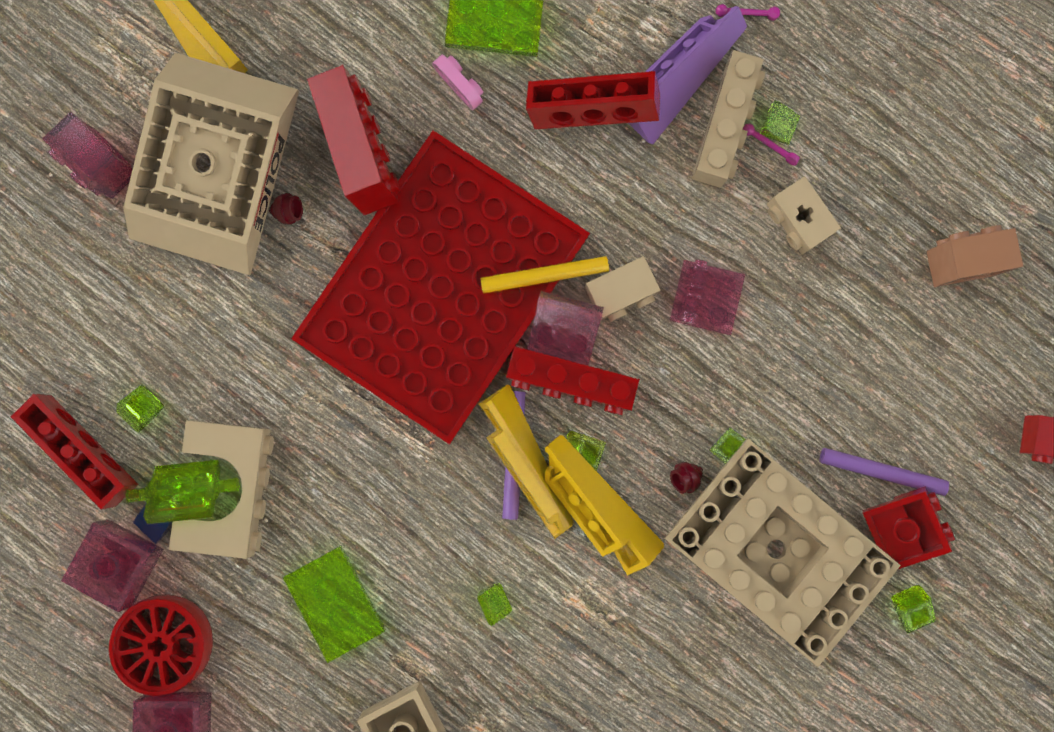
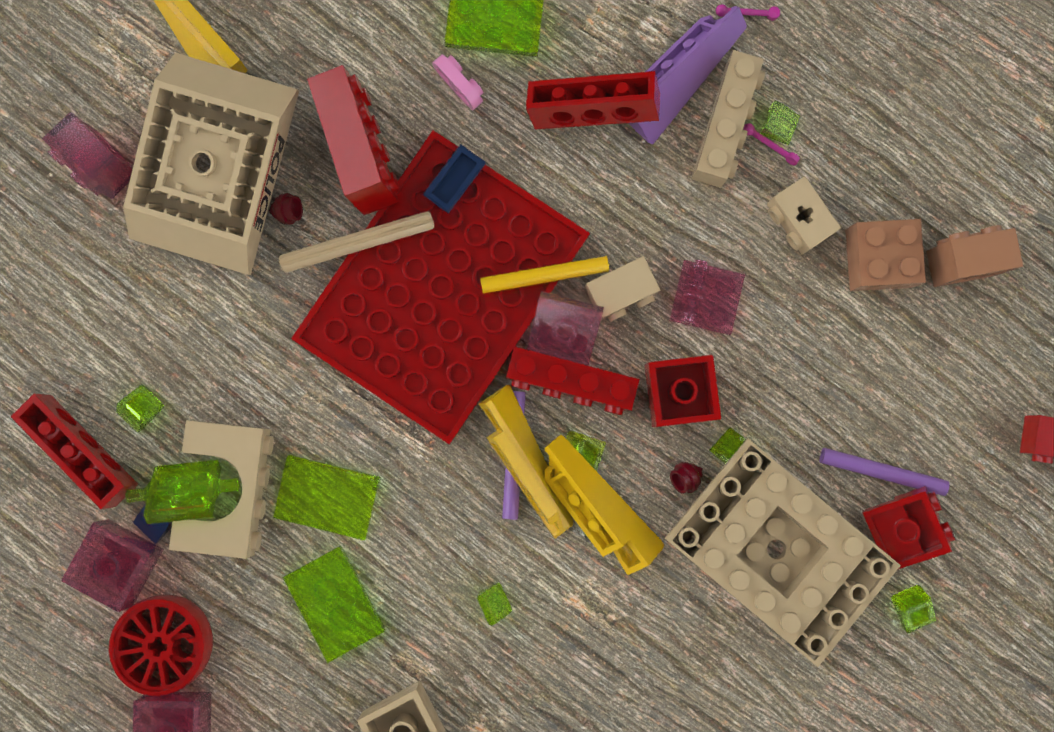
(326, 497): none -> clear neon green piece
(356, 241): none -> tan axle
(454, 178): none -> dark blue tile
(682, 391): none -> red brick
(885, 255): none -> nougat brick

